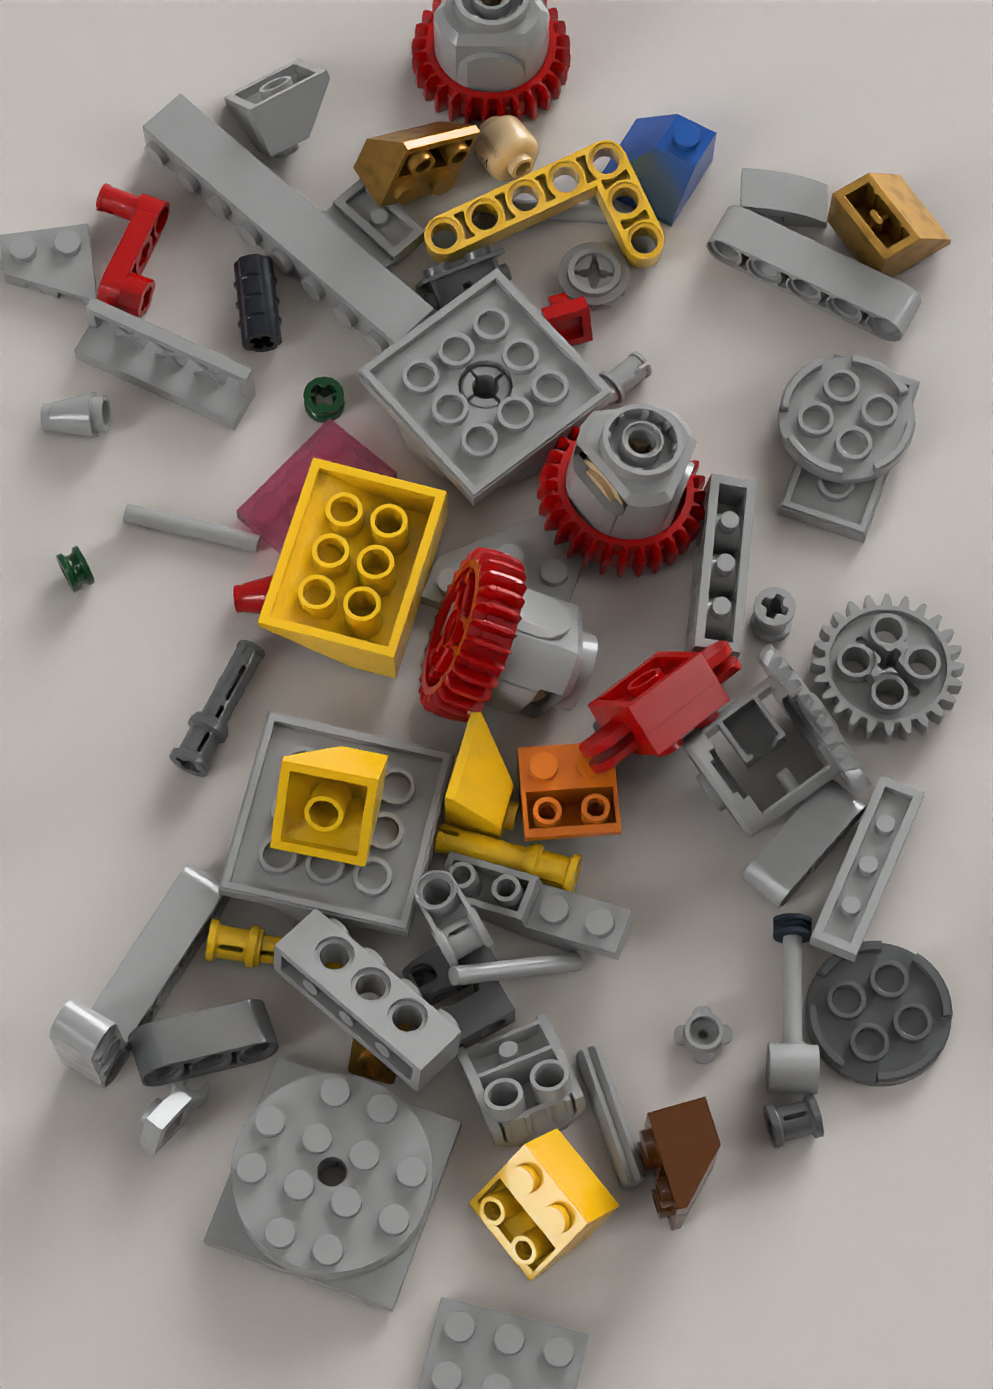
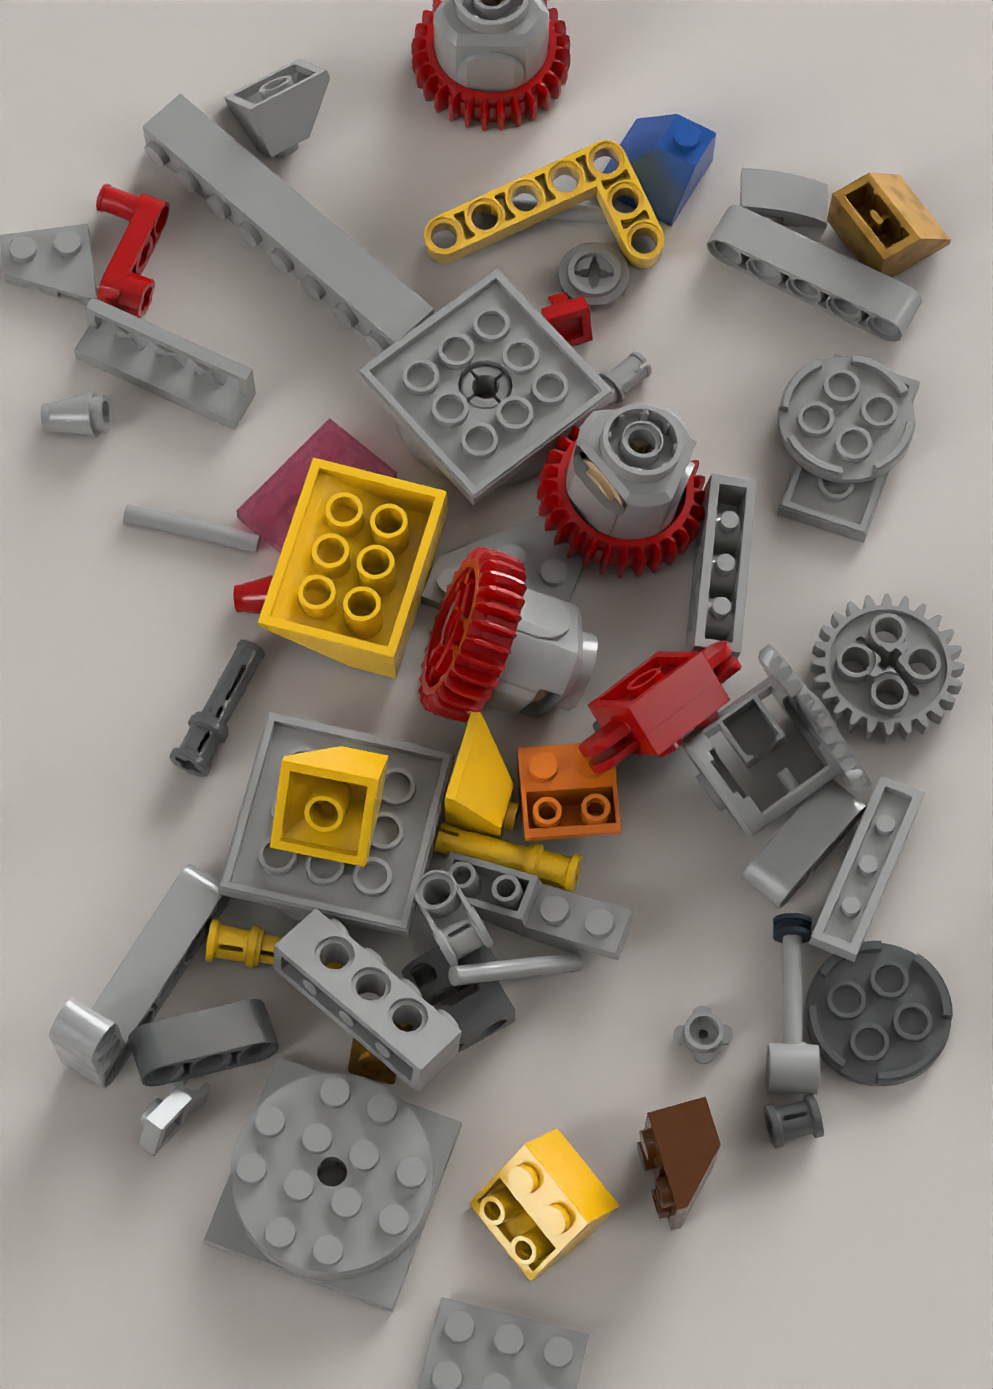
(75, 569): dark green bush -> none
(257, 303): black axle -> none
(324, 386): dark green bush -> none
(383, 232): light grey plate -> none
(414, 161): pearl gold slope -> none
(447, 283): dark grey hinge -> none
(506, 148): tan head -> none
(522, 1083): light grey slope -> none
(610, 1117): light grey axle -> none
(769, 601): light grey bush -> none

